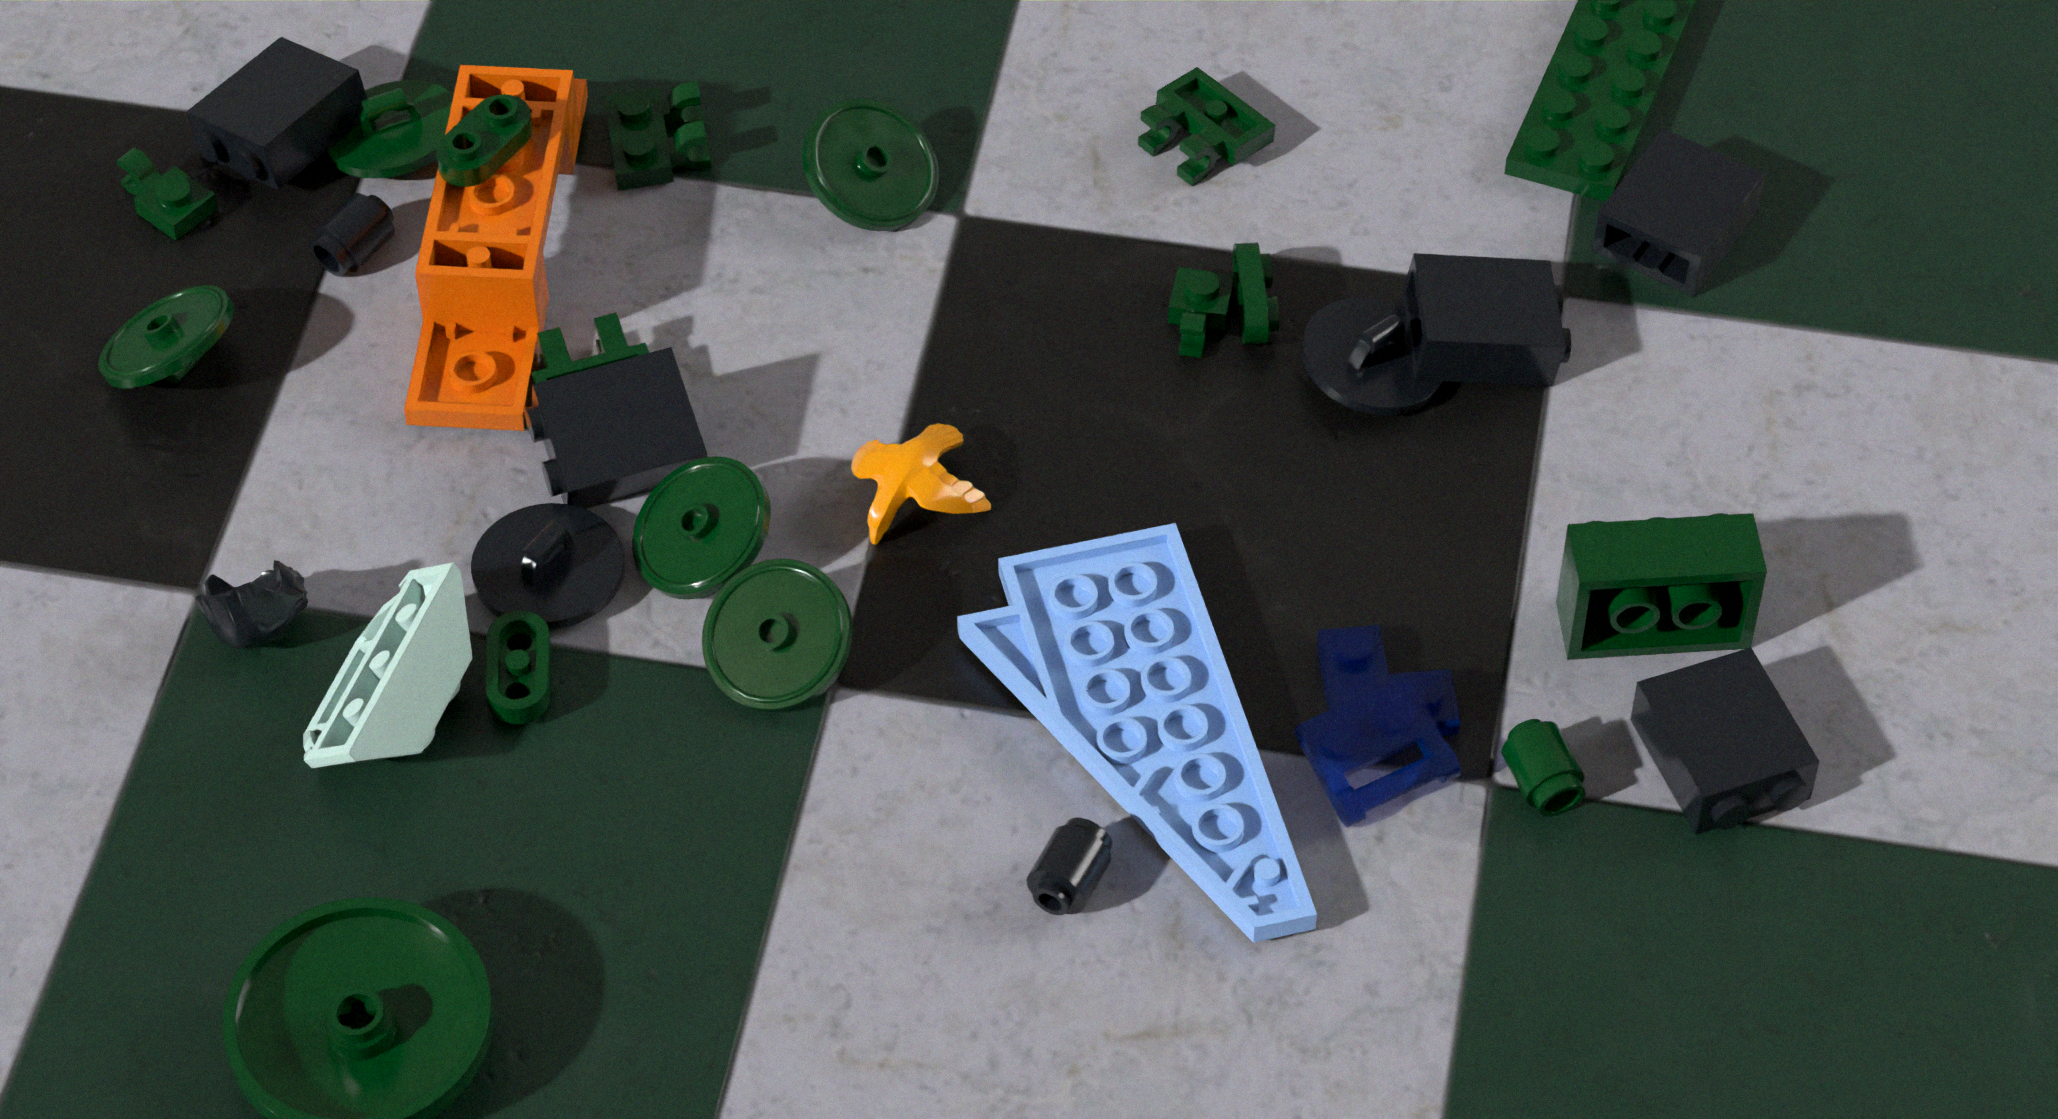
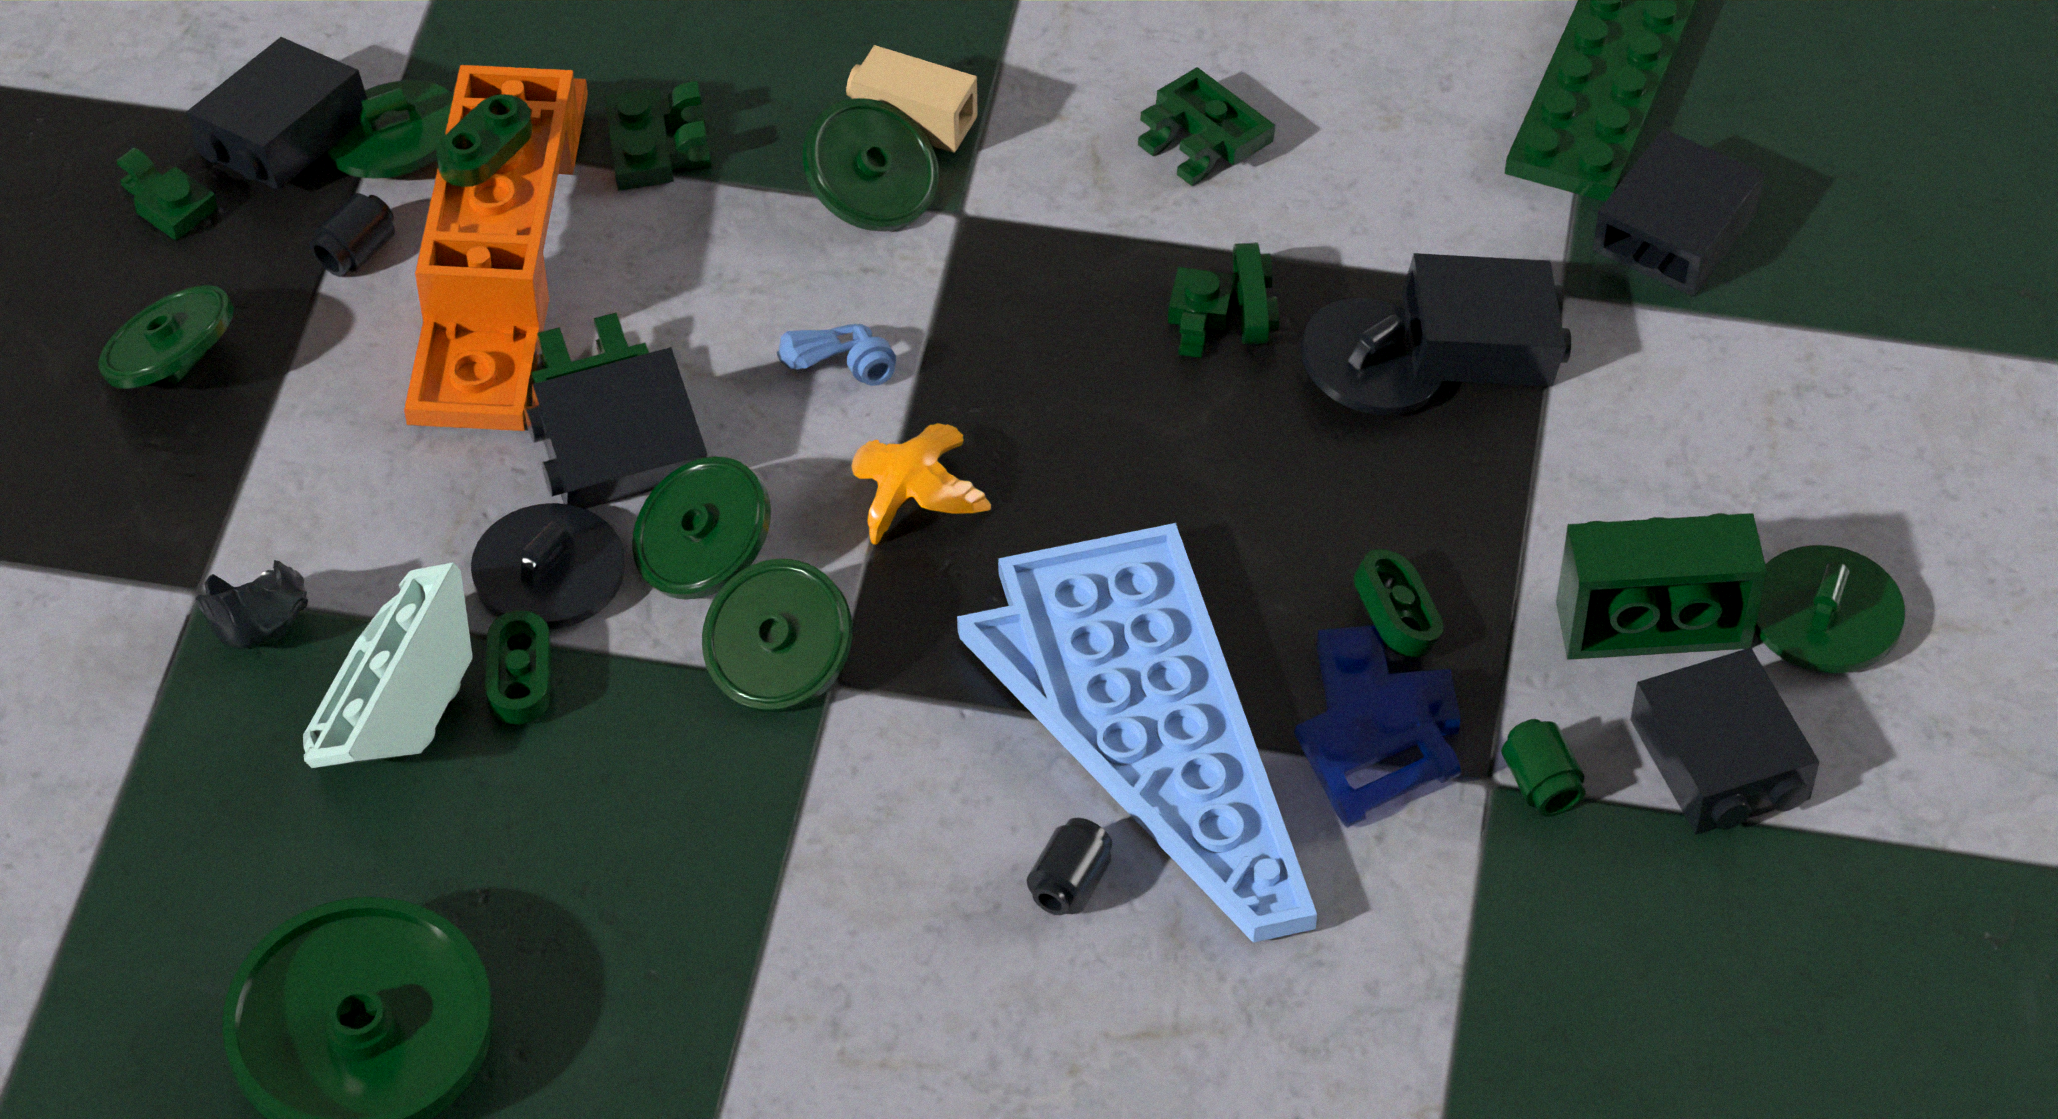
(869, 357): none -> medium blue piece
(932, 95): none -> tan brick
(1398, 603): none -> dark green plate
(1829, 609): none -> dark green shield

